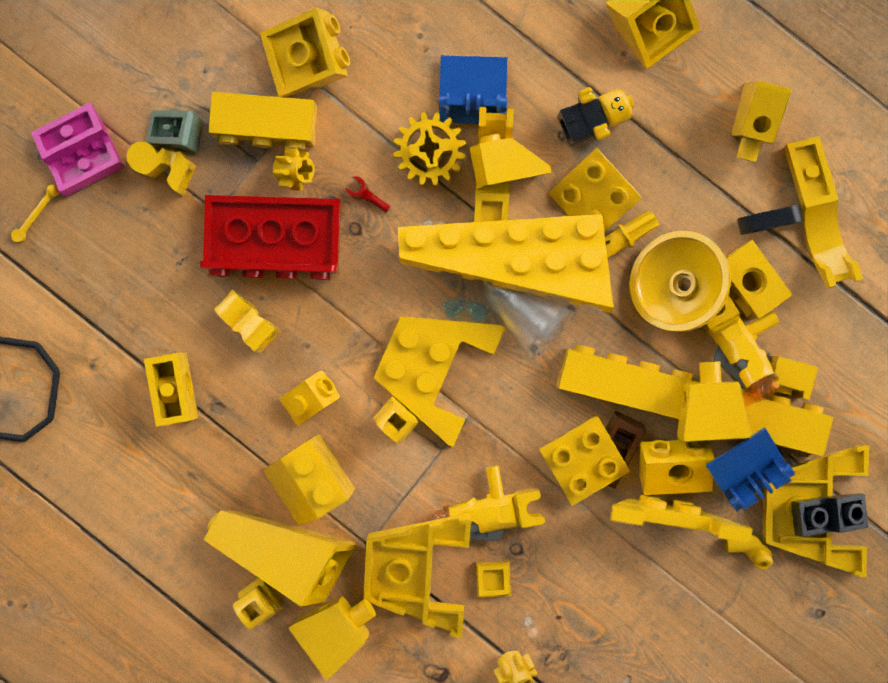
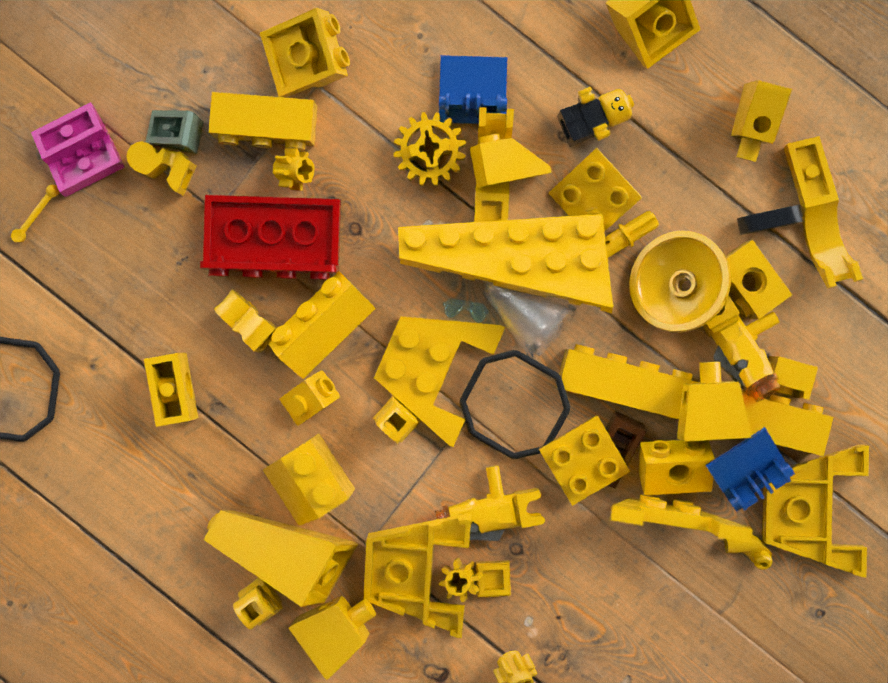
(320, 325): none -> yellow brick
(365, 194): red hand -> none
(456, 588): none -> yellow gear
(514, 353): none -> black piece
(829, 514): black slope -> none

